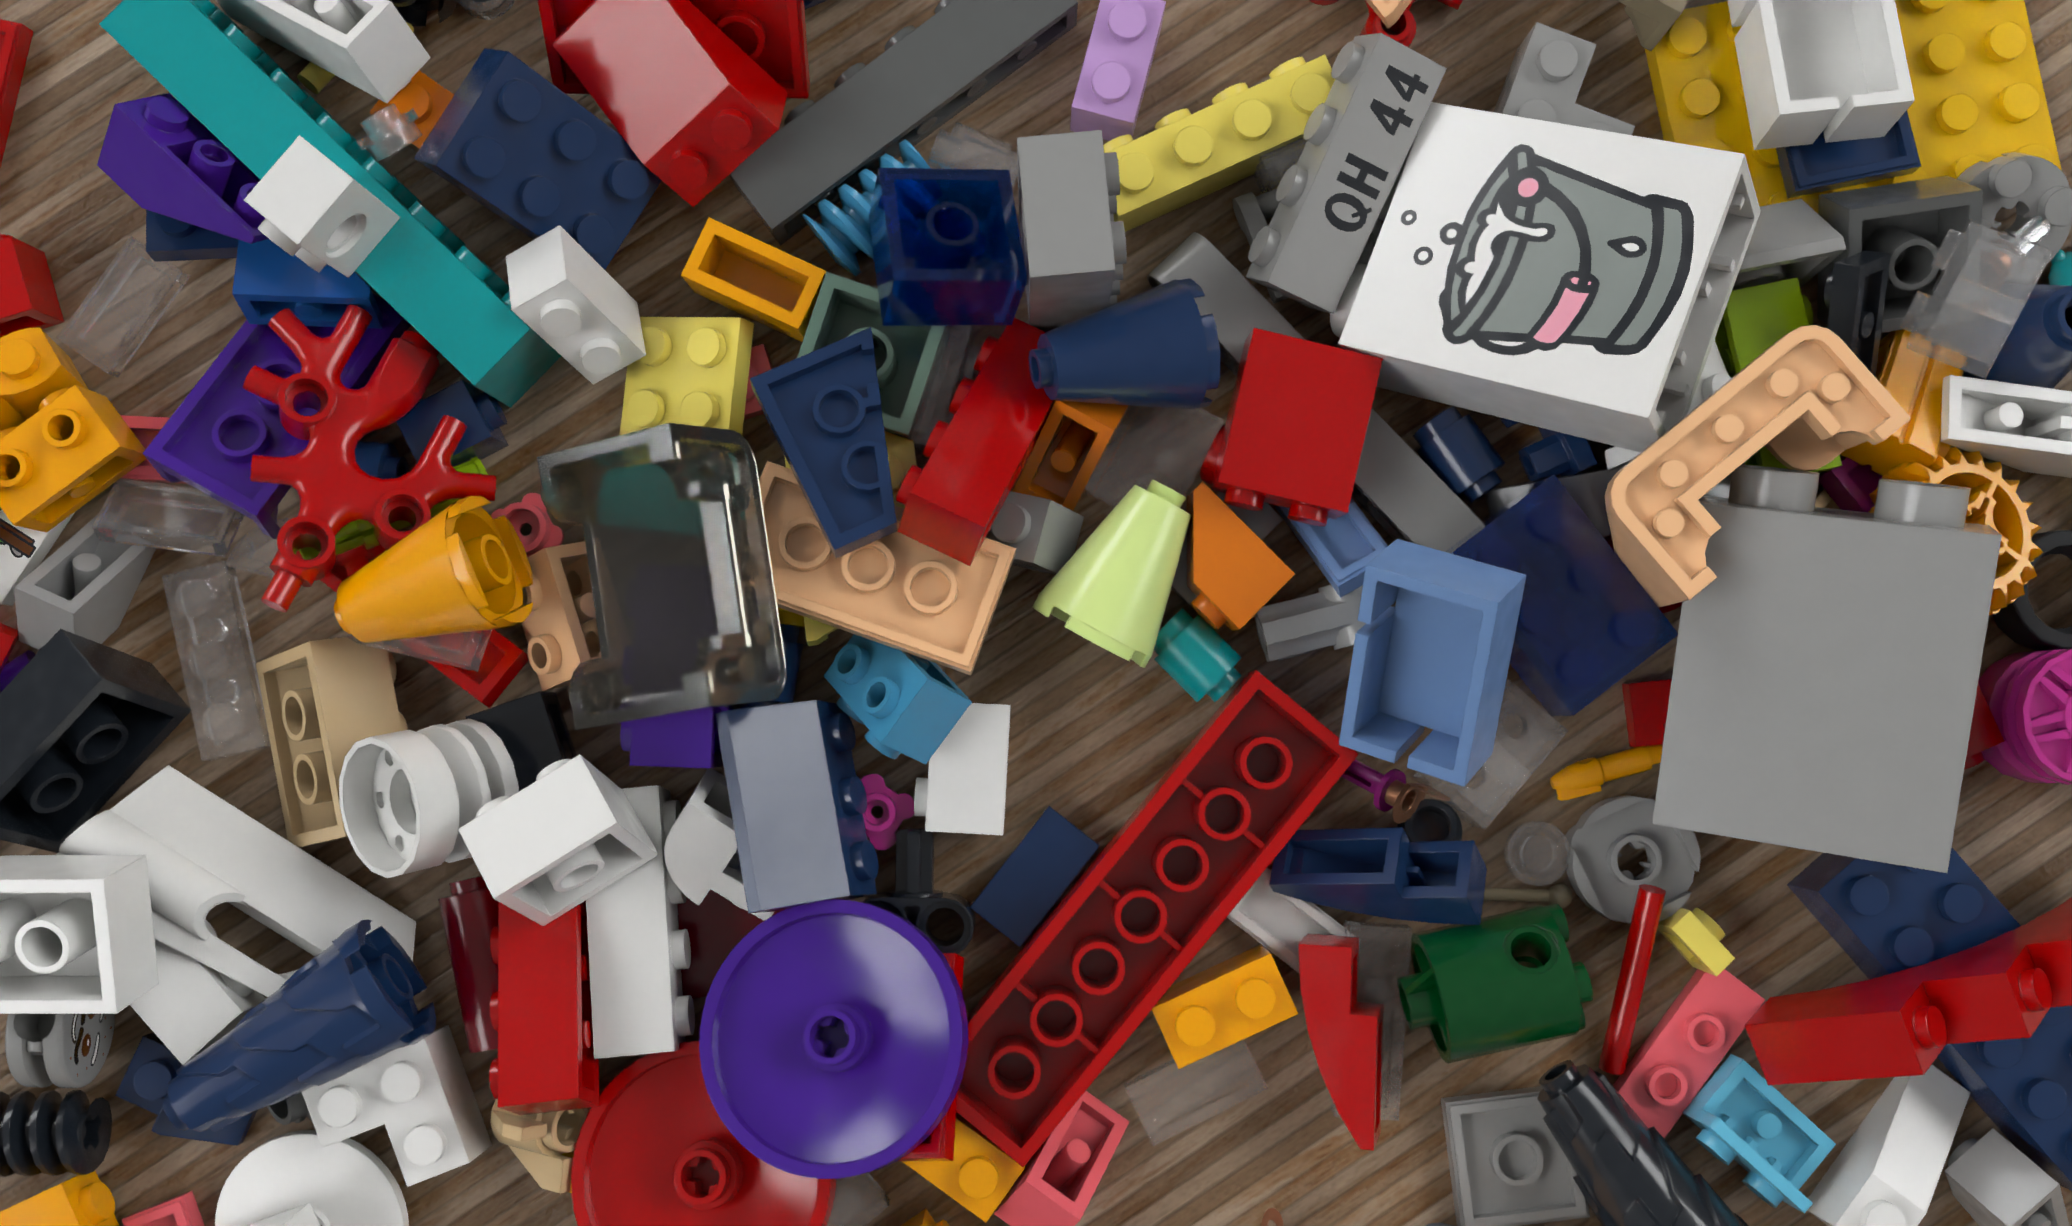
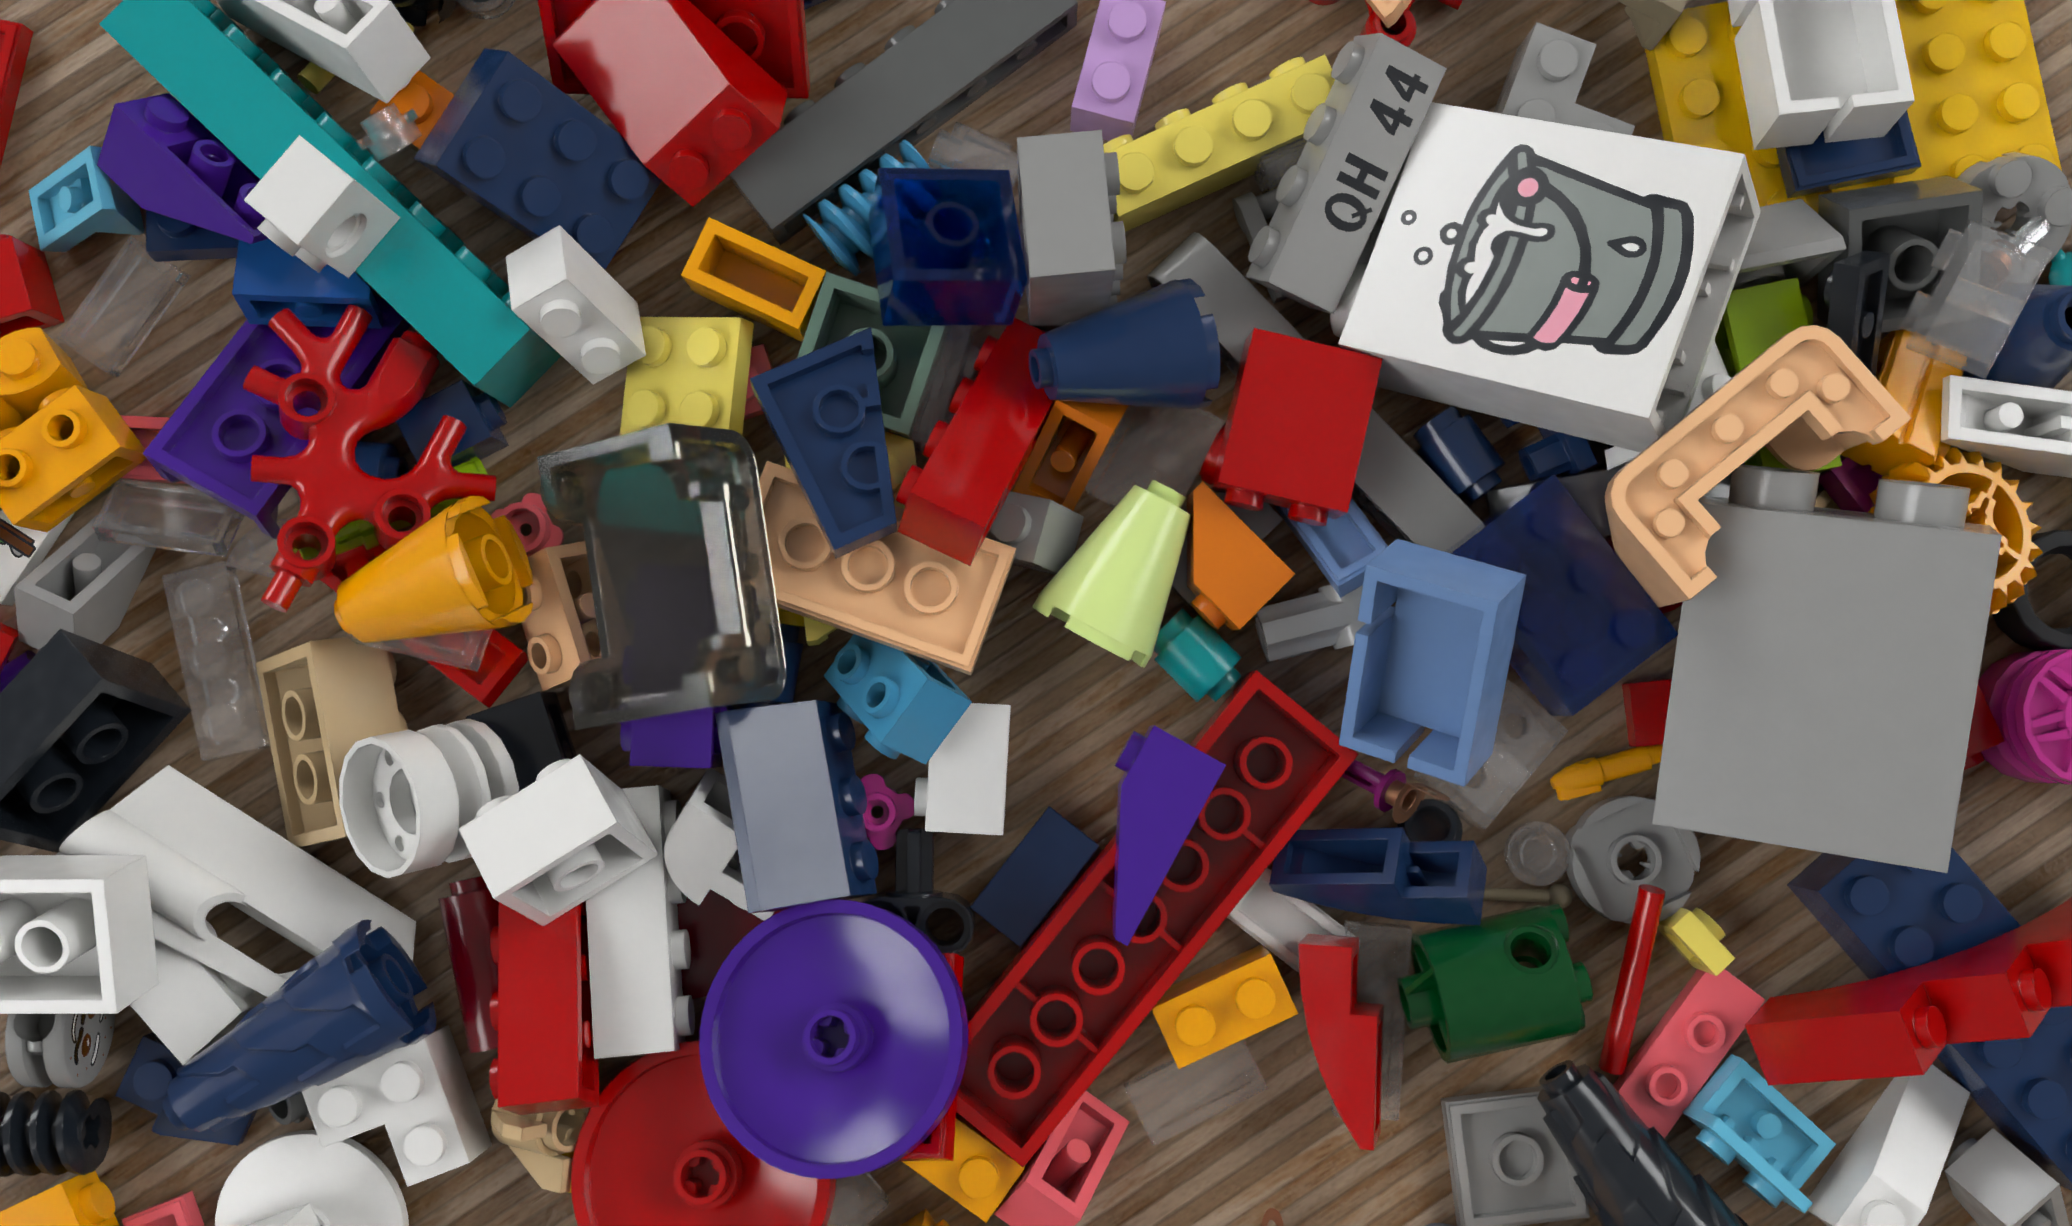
(80, 202): none -> medium azure slope
(1156, 809): none -> dark purple slope

